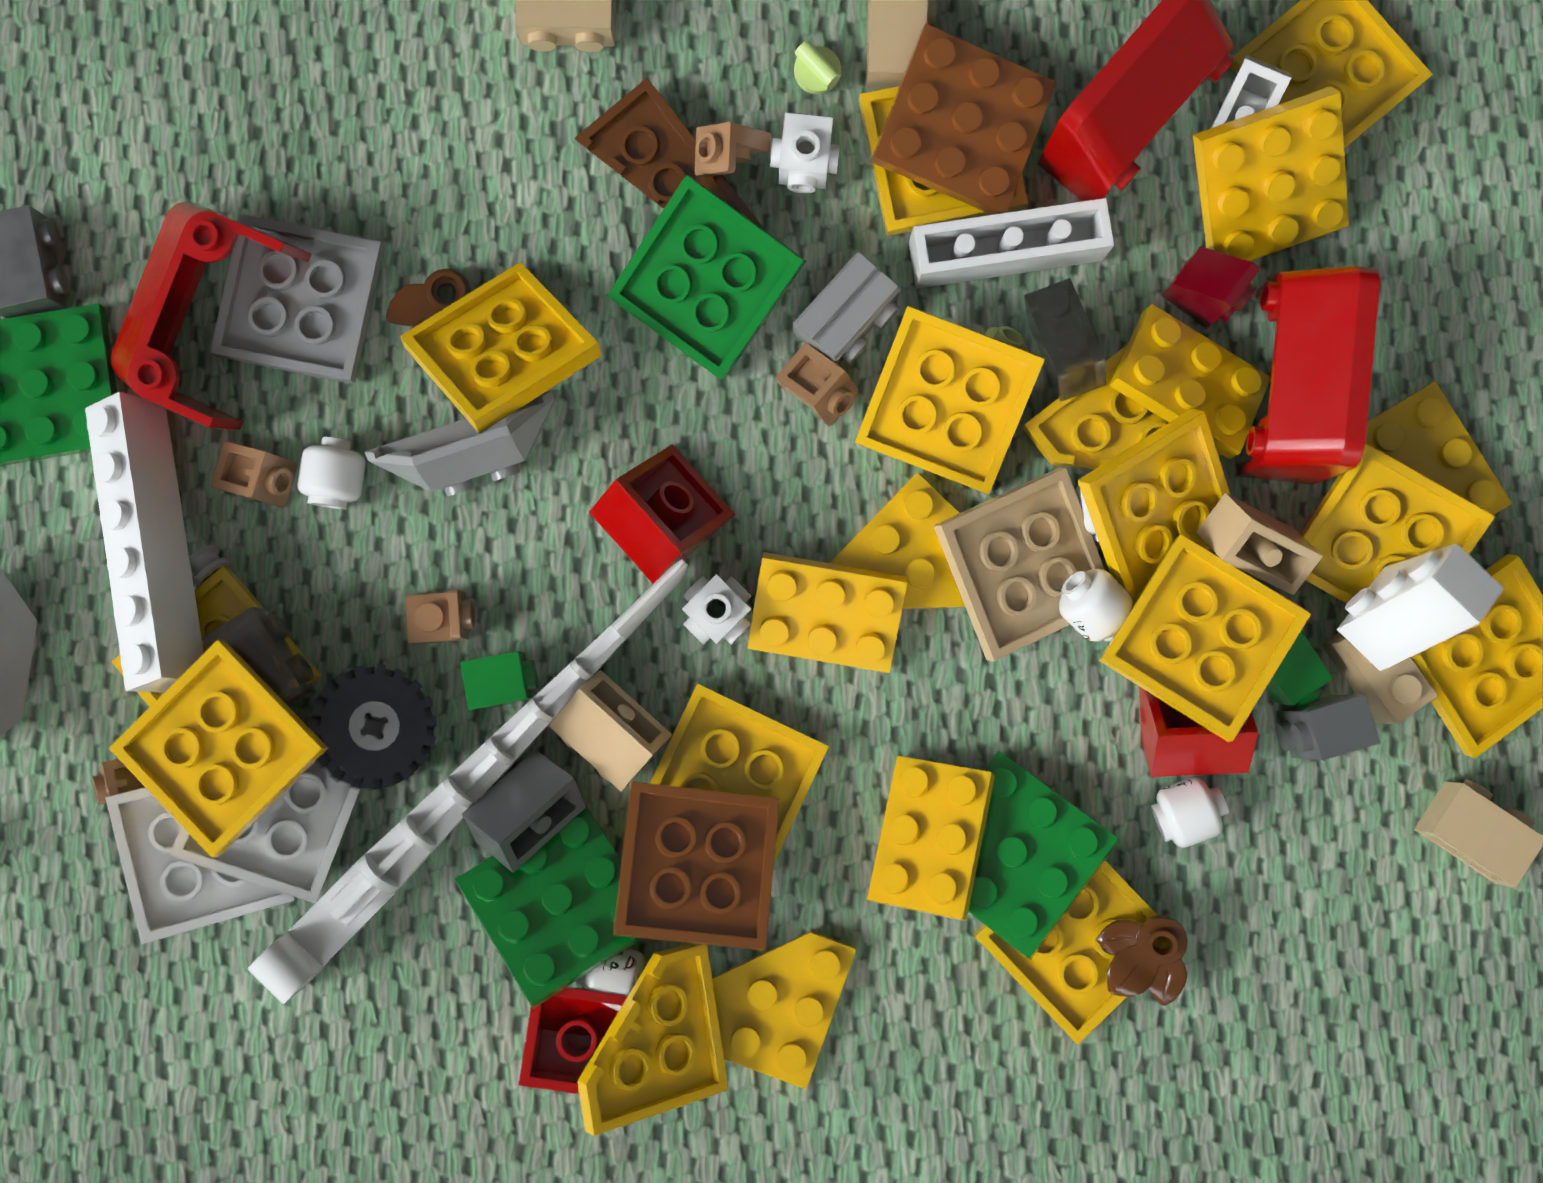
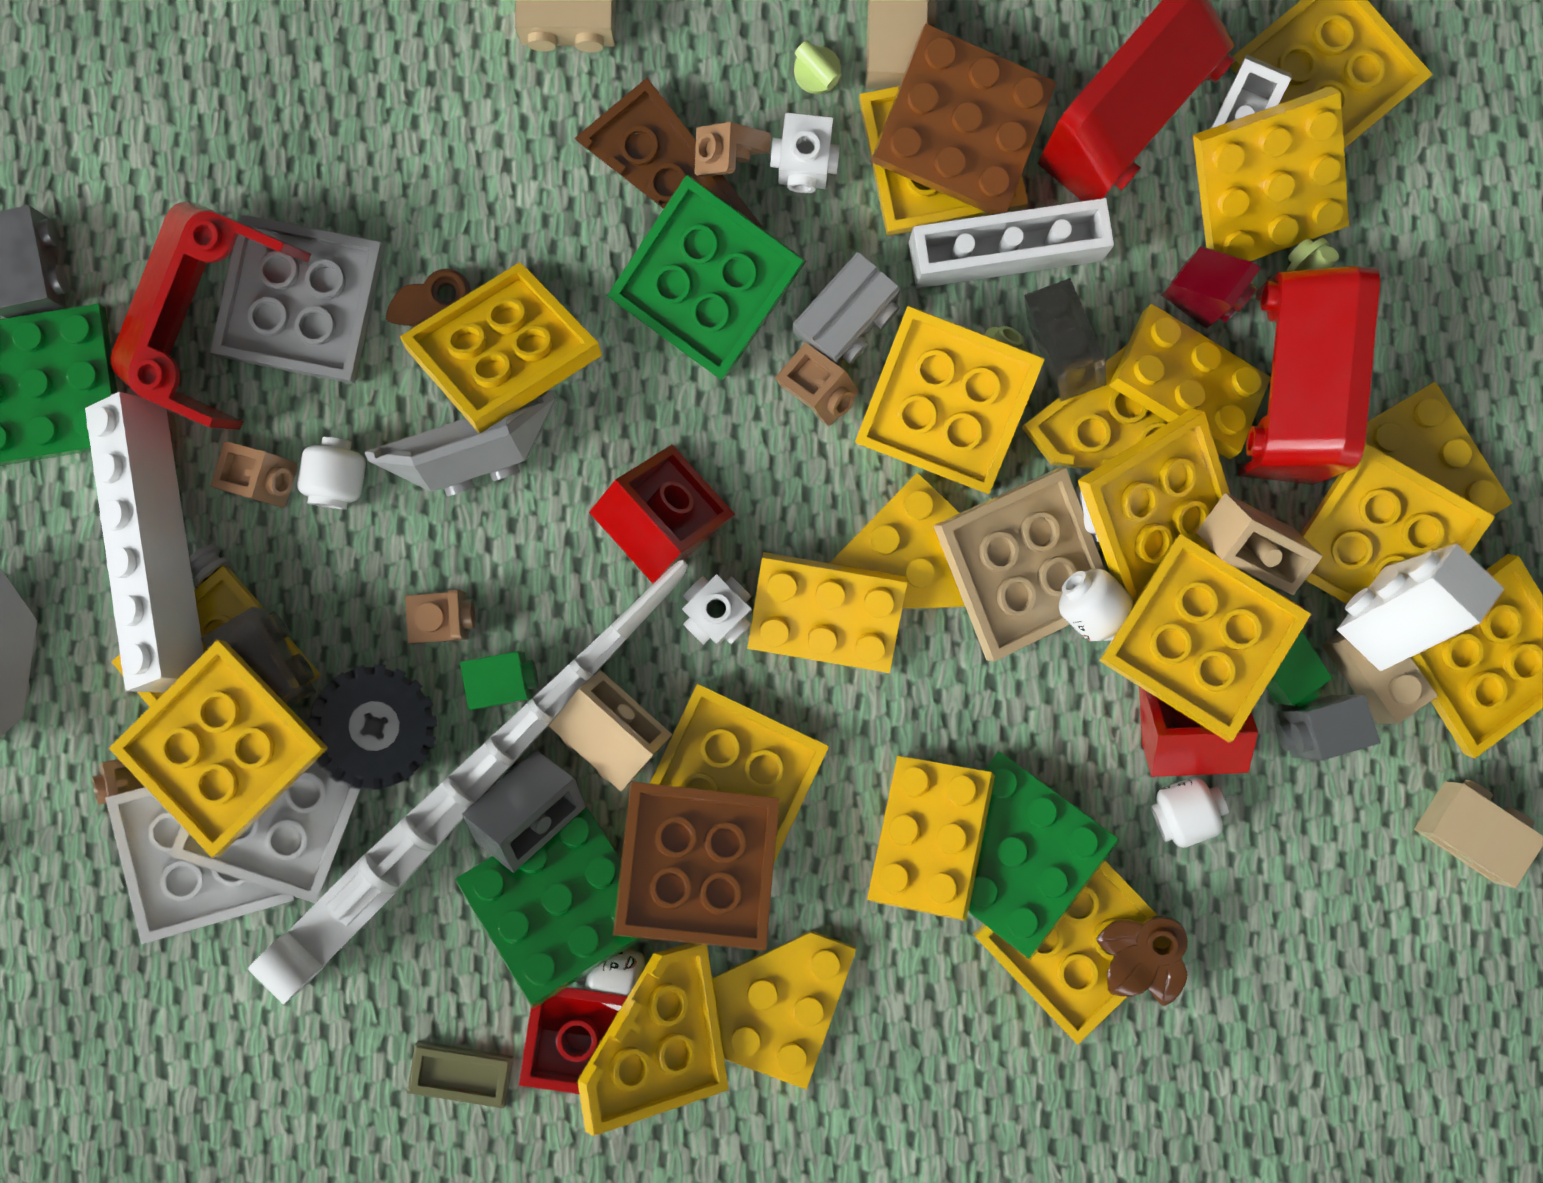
(460, 1074): none -> olive tile
(1312, 255): none -> yellowish green plate

